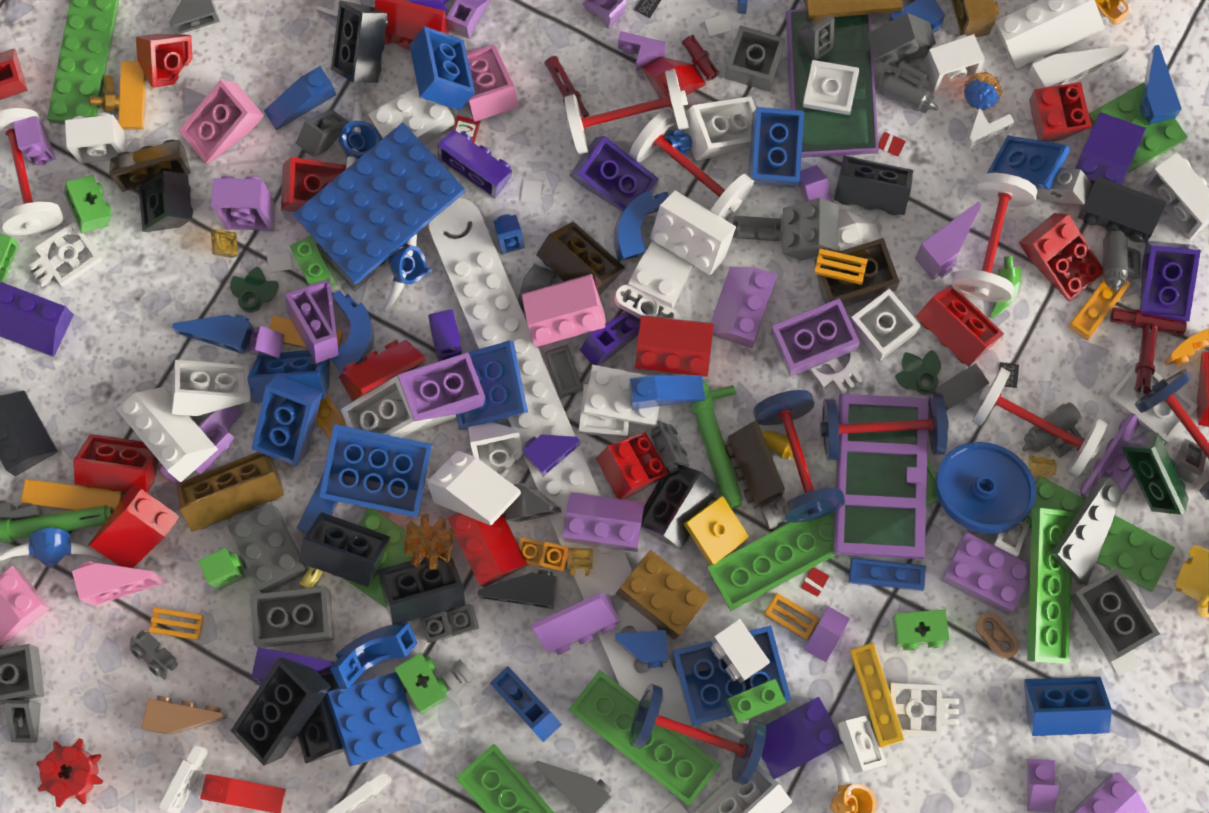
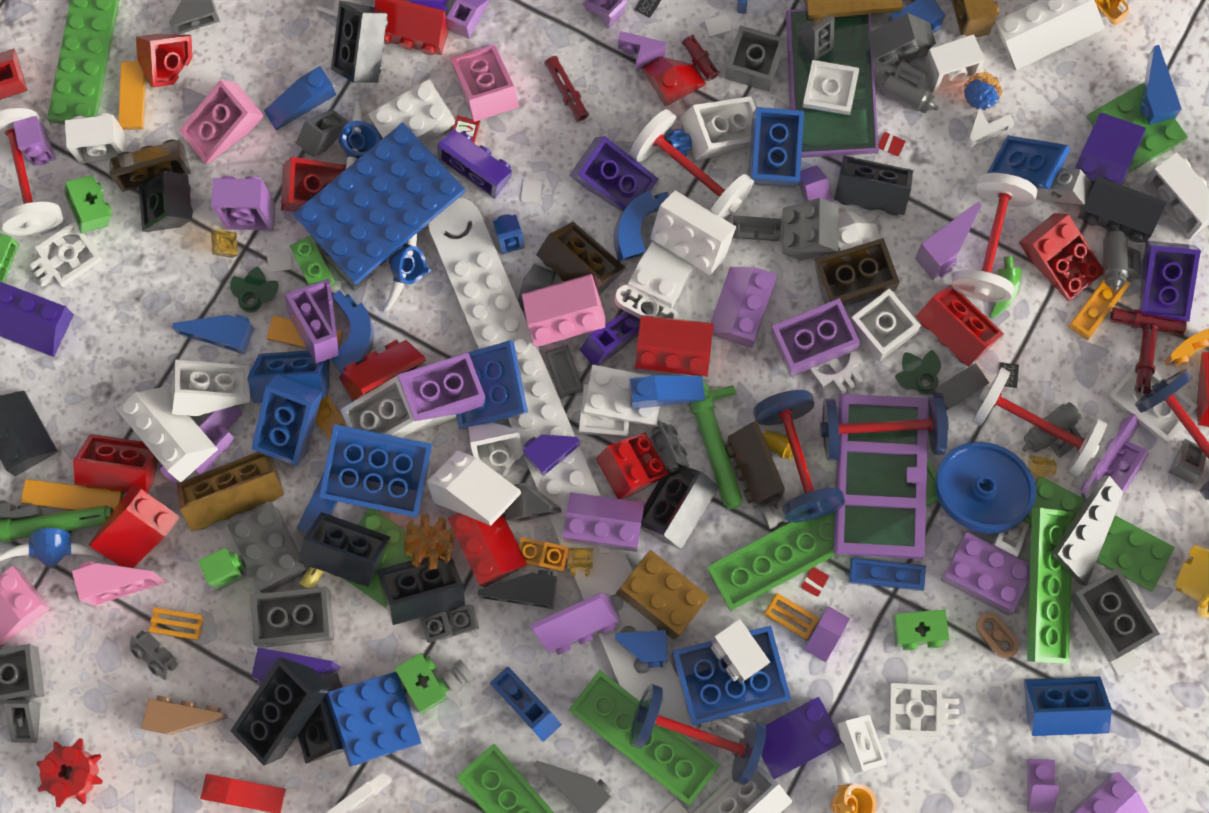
(109, 100): pearl gold piece -> none
(183, 781): white piece -> none
(265, 342): medium lavender slope -> none
(370, 649): blue arch -> none
(441, 68): blue brick -> none
(444, 334): dark purple piece -> none
(577, 124): white piece -> none
(716, 530): yellow plate -> none
(755, 701): bright green brick -> none
(844, 258): light orange tile -> none
(877, 695): yellow tile -> none
(1059, 111): red slope -> none
(1072, 66): white slope -> none
(1156, 473): dark green slope -> none

